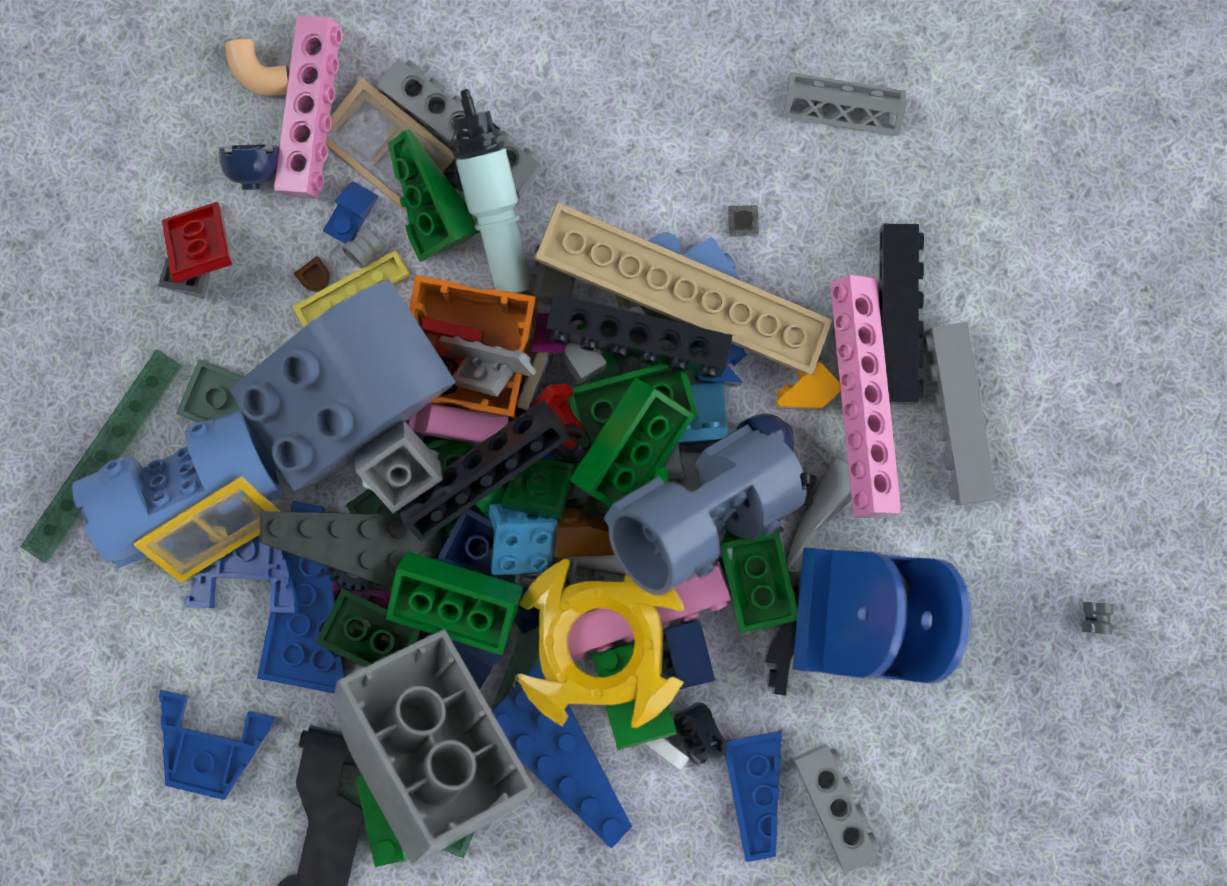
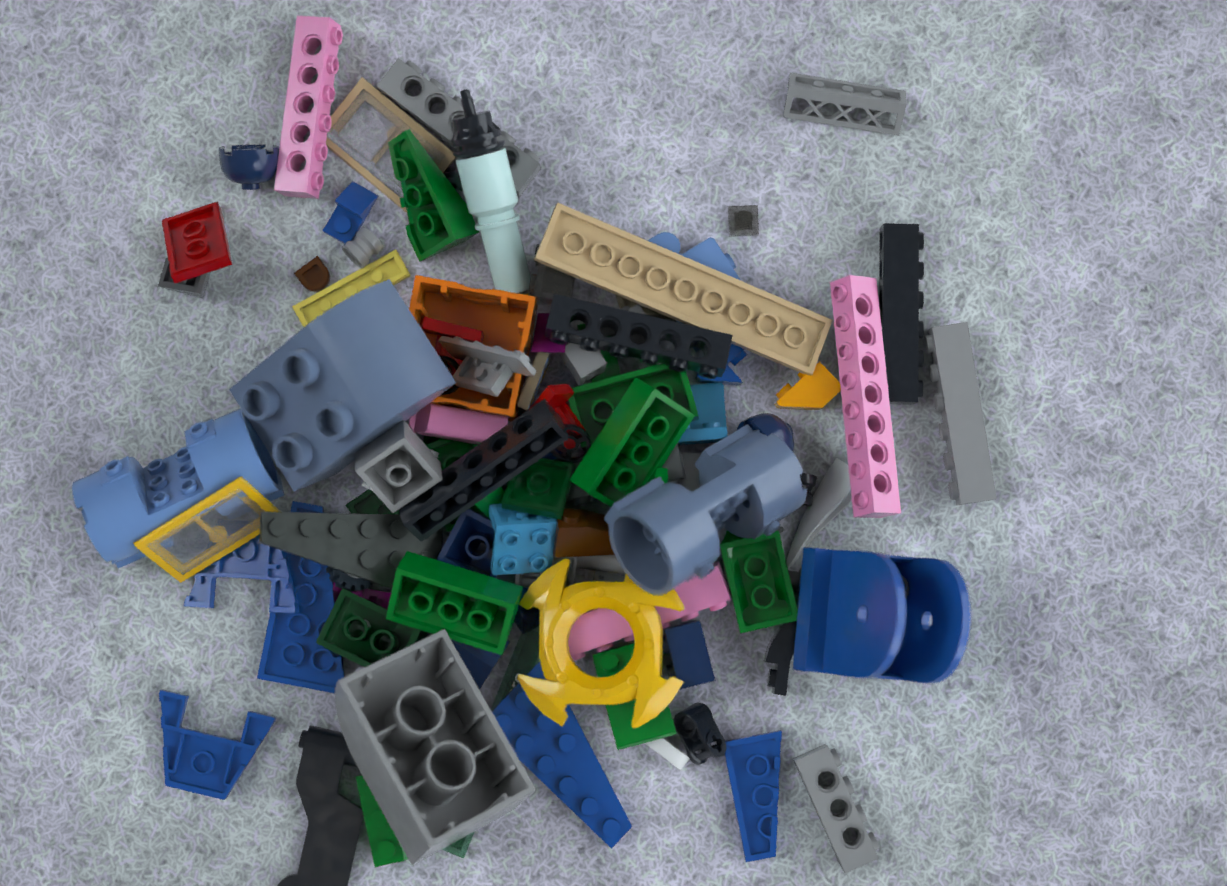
(106, 446): clear green tile -> none
(209, 393): sand green tile -> none
(251, 73): light nougat cylinder -> none
(1097, 617): dark grey wheel -> none

